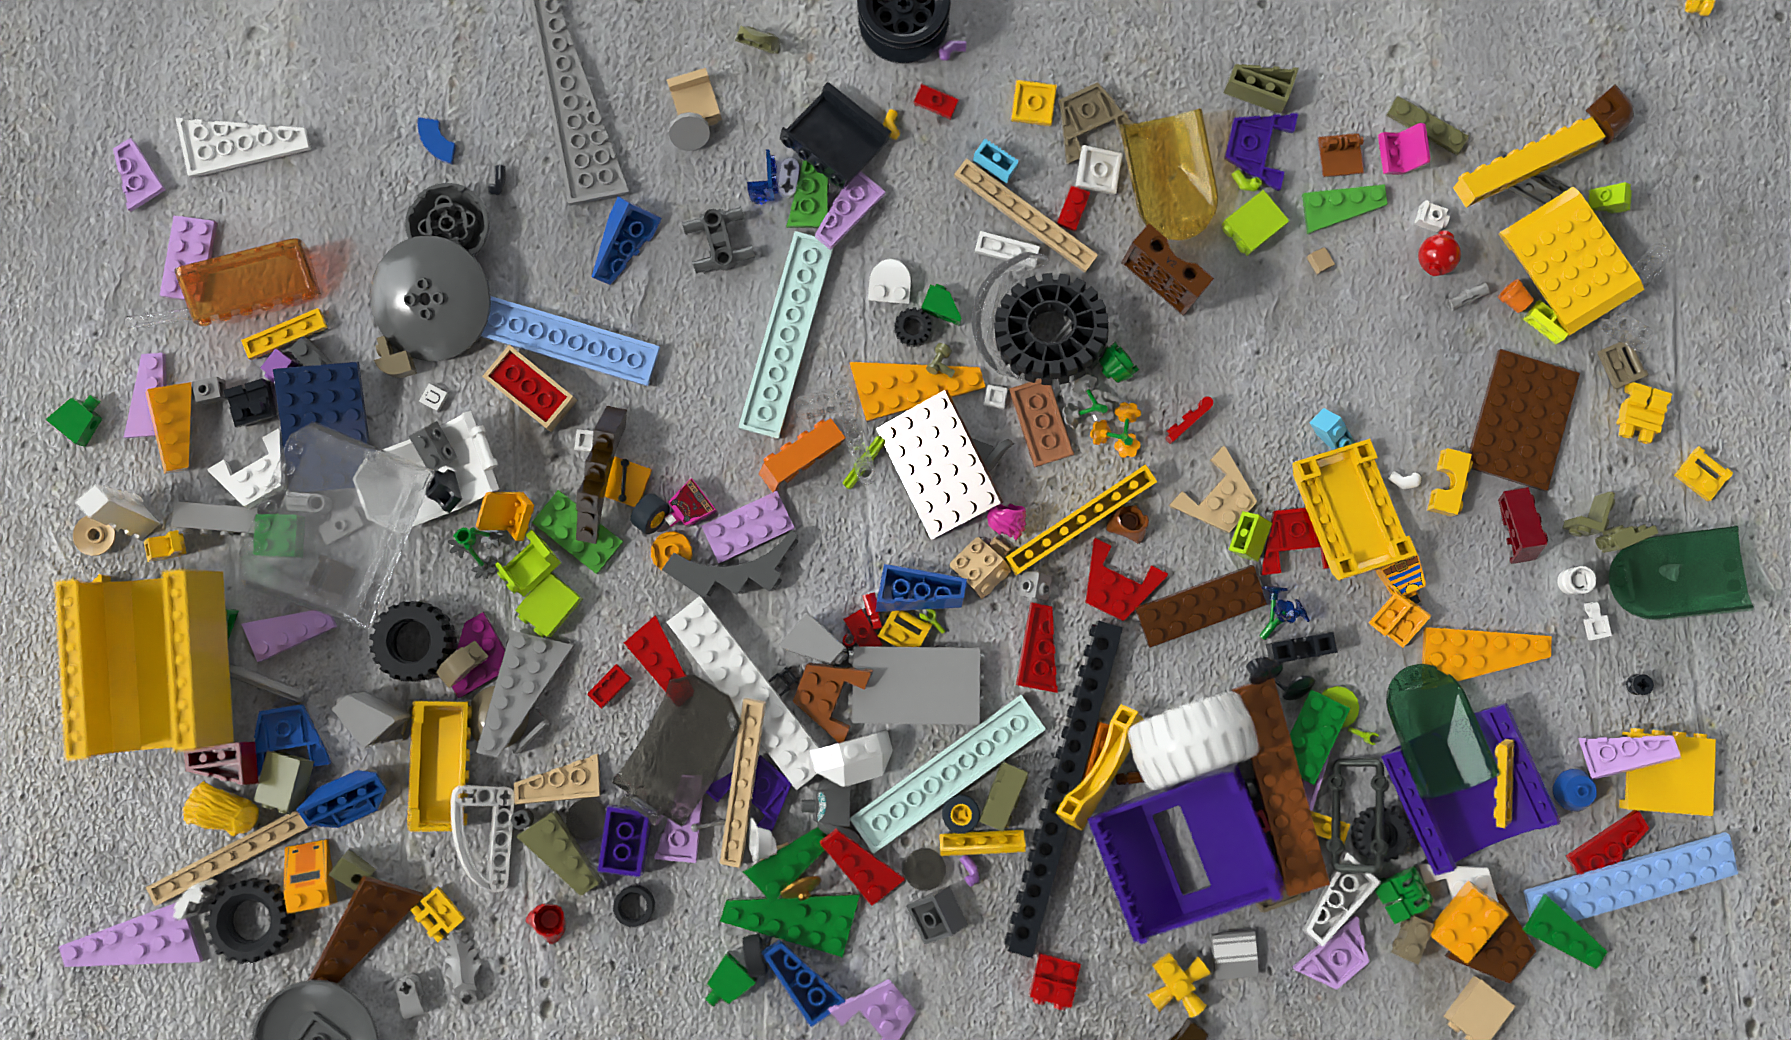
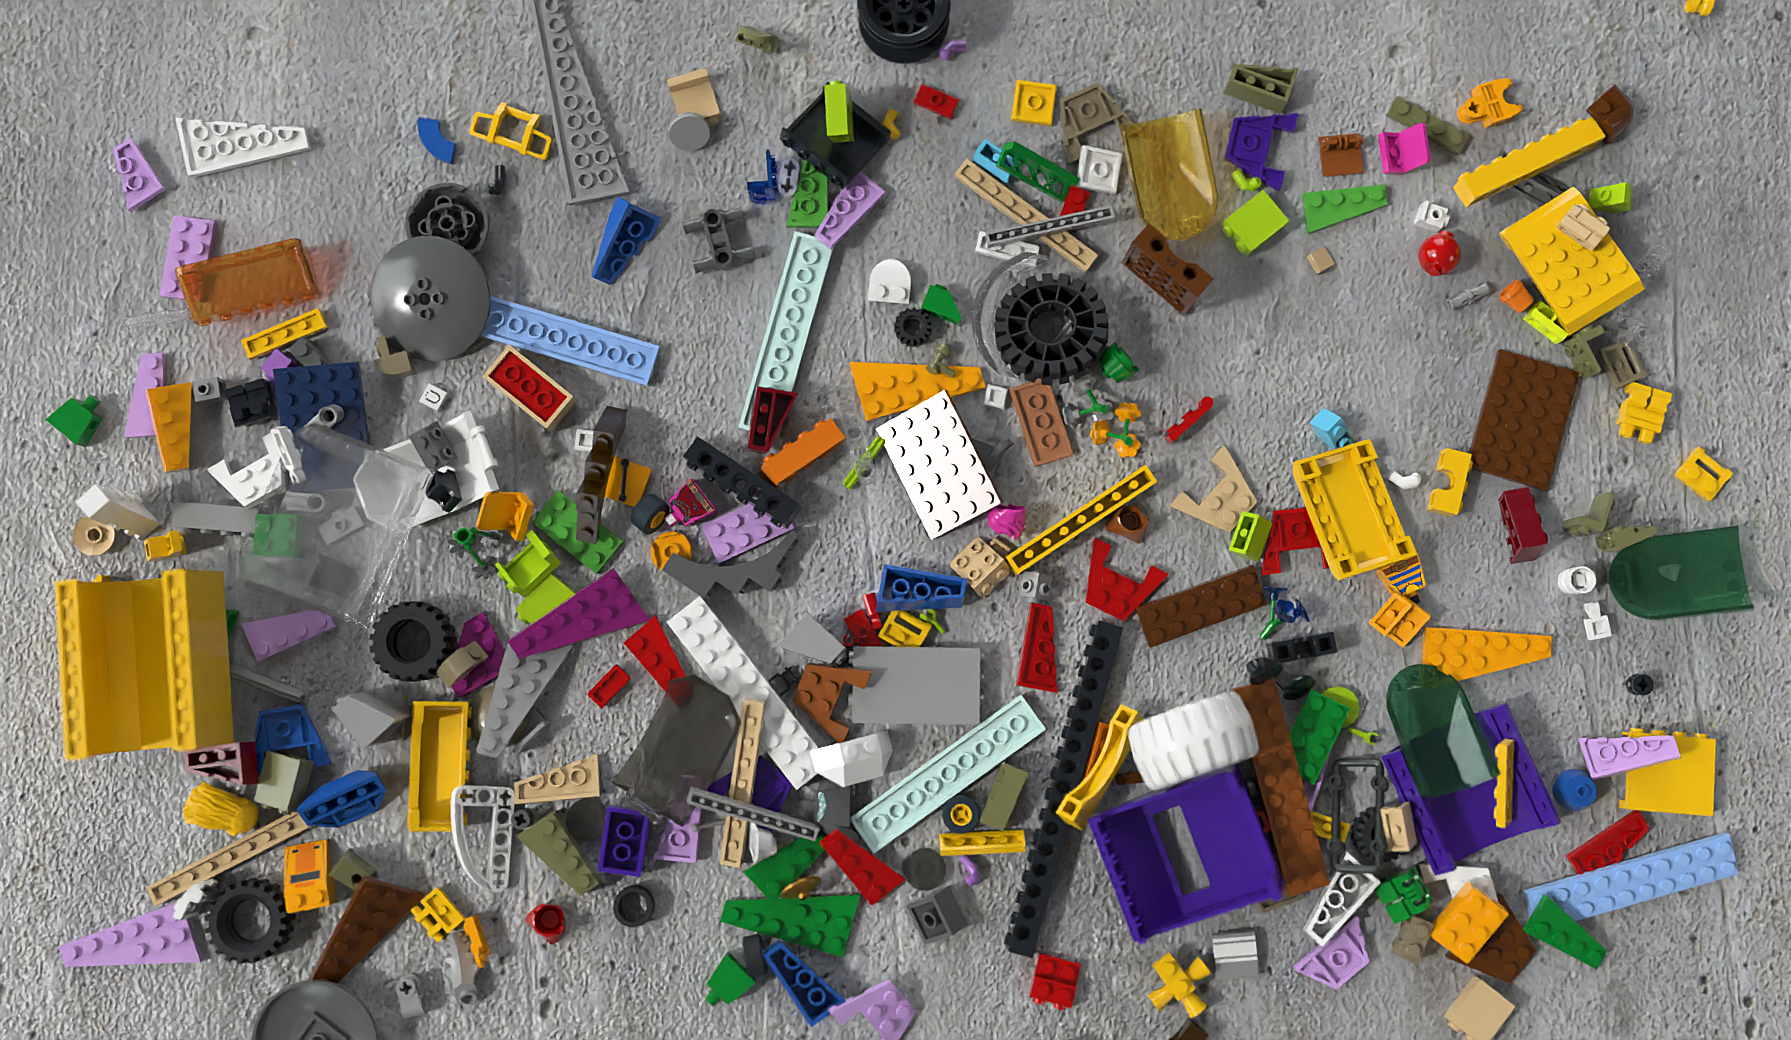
(290, 456): none -> white plate
(323, 419): none -> light grey piece
(479, 944): none -> light orange hinge
(524, 146): none -> yellow bar
(592, 611): none -> magenta wing
(702, 450): none -> black brick
(752, 814): none -> light grey piece
(767, 416): none -> dark red wedge
(839, 112): none -> lime brick
(1040, 164): none -> green fence
(1049, 226): none -> light grey piece
(1399, 827): none -> tan panel
(1489, 104): none -> light orange piece
(1580, 352): none -> olive bracket
(1583, 226): none -> tan brick

